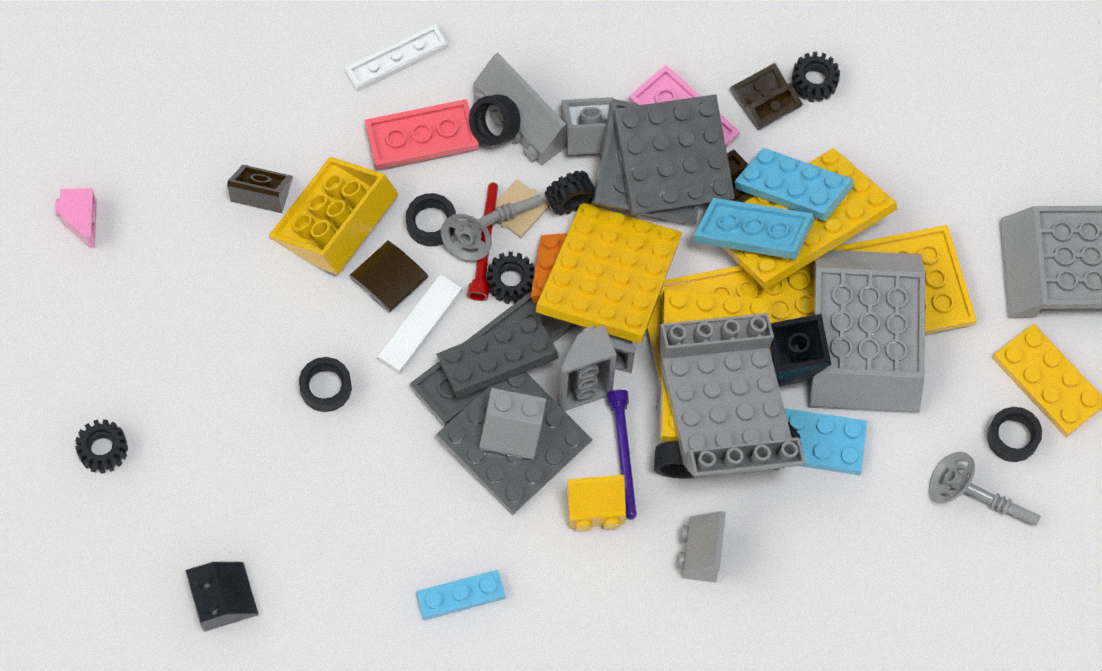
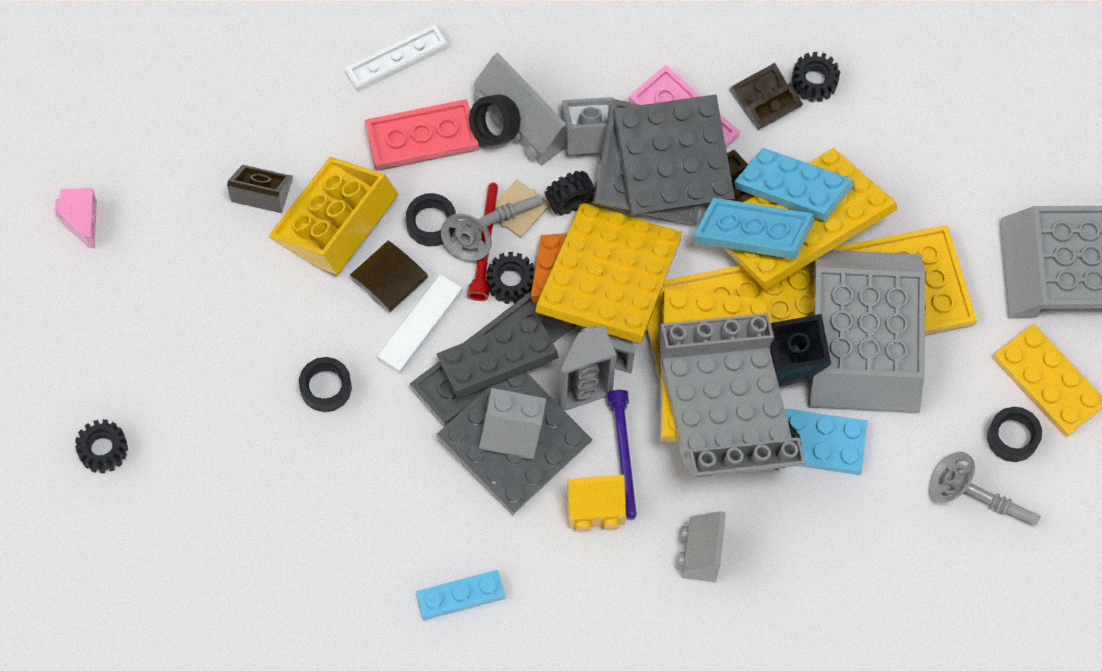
(221, 593): black slope -> none
(669, 461): black tyre -> none

